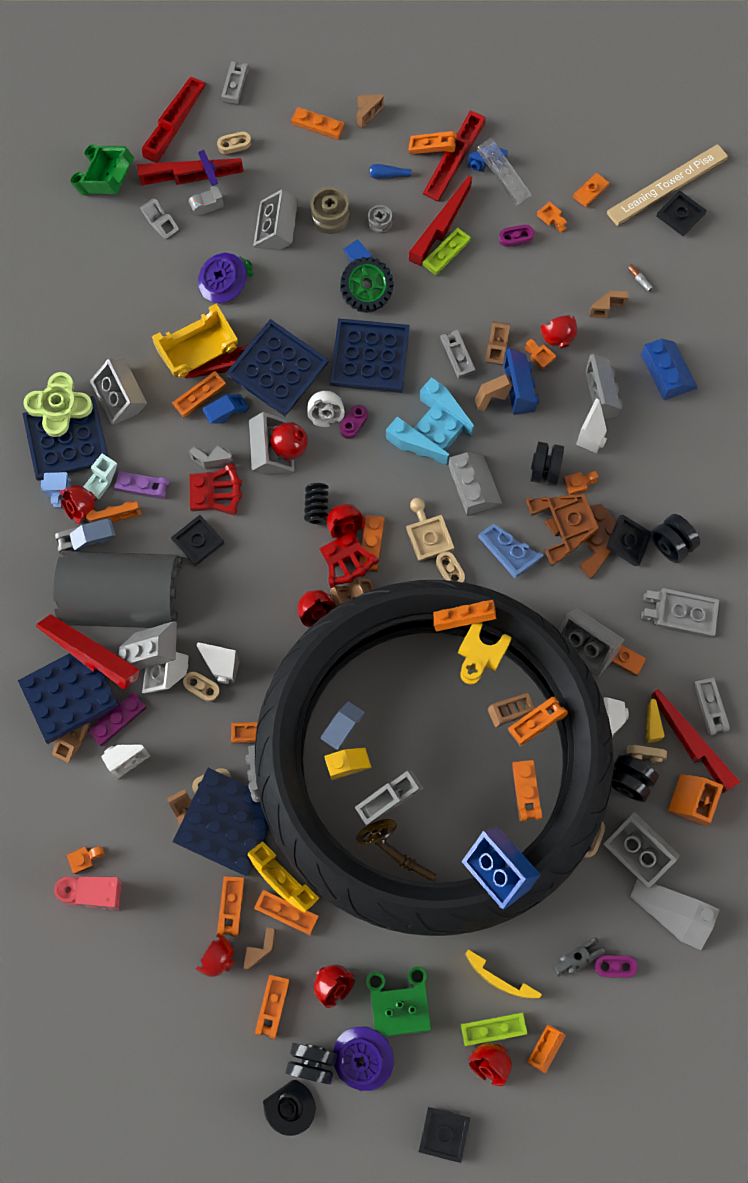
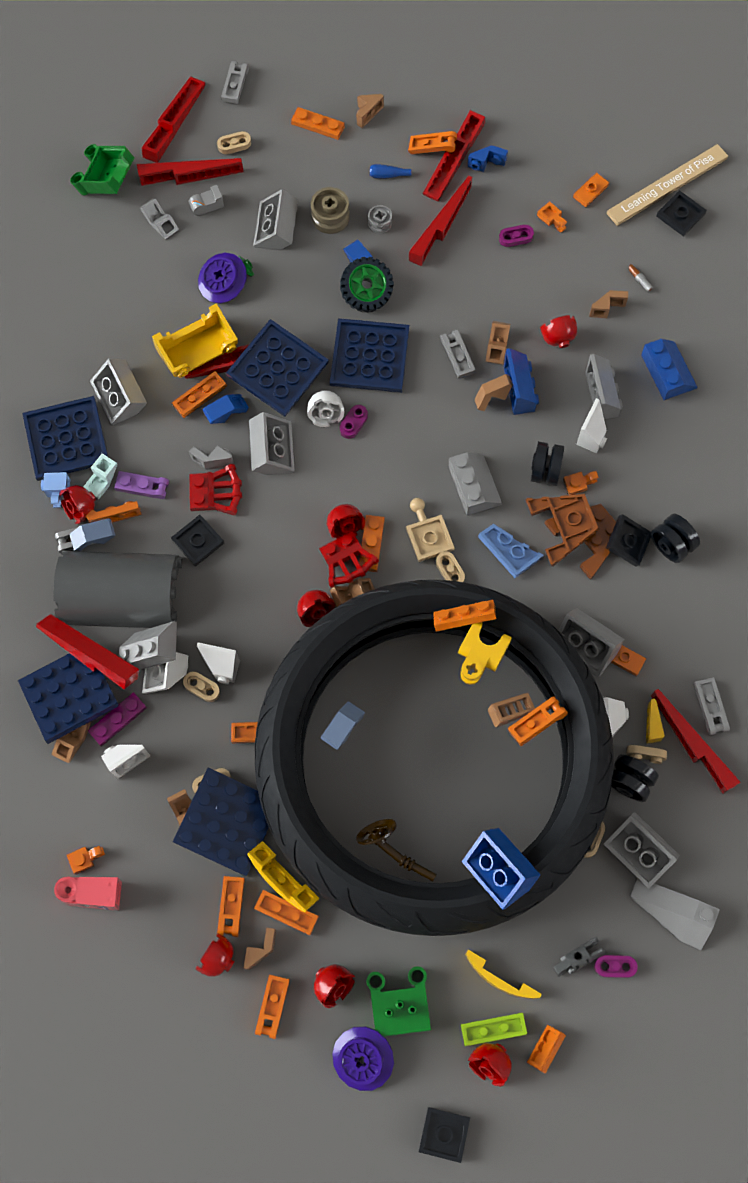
(58, 404): yellowish green plant -> none
(209, 167): dark purple plate -> none
(250, 760): light grey plate -> none
(289, 440): red cylinder -> none
(290, 1109): black hat -> none
(312, 1060): black wheel -> none
(315, 503): black piece -> none
(347, 762): yellow slope -> none
(389, 797): light grey slope -> none
(437, 427): medium azure wedge -> none
(446, 251): lime plate -> none
(503, 171): clear plate -> none
(526, 790): orange plate -> none
(540, 355): orange plate -> none
(682, 612): light grey tile -> none
(695, 799): orange slope -> none

